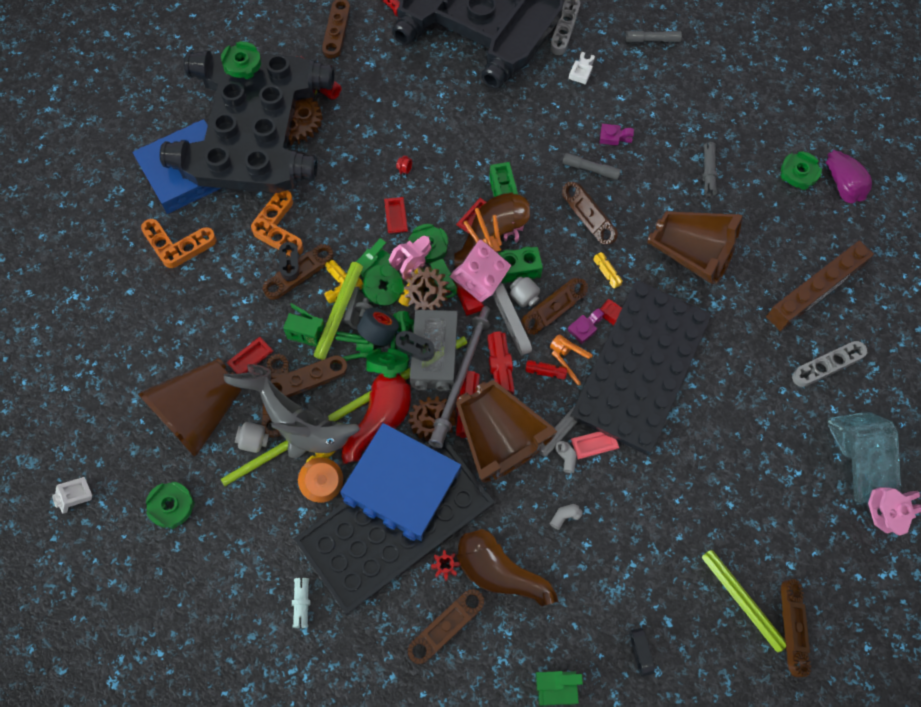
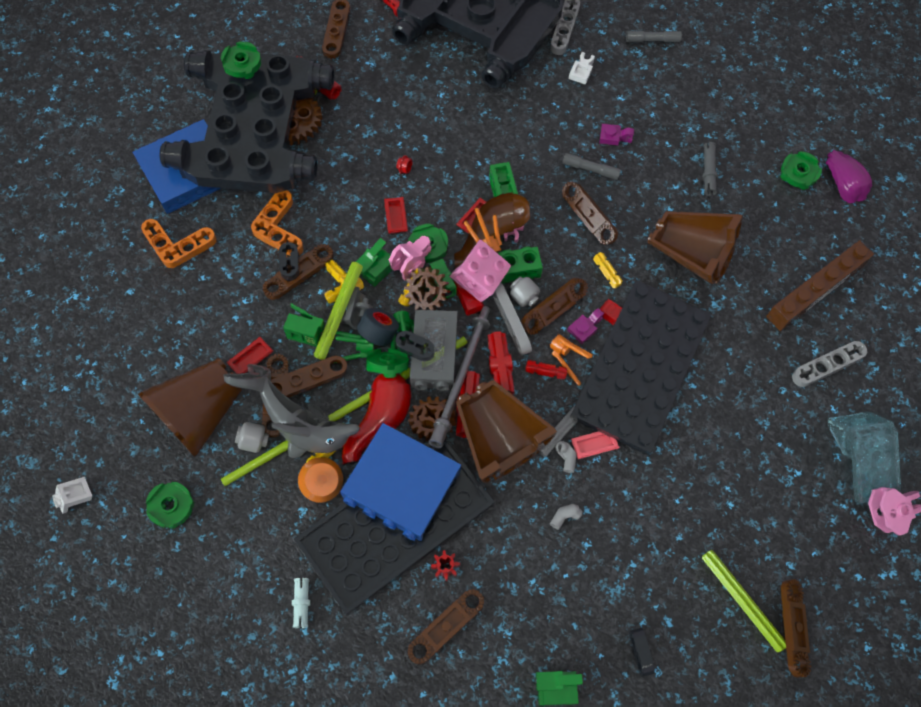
(393, 281): green plate -> none
(493, 571): reddish brown animal -> none

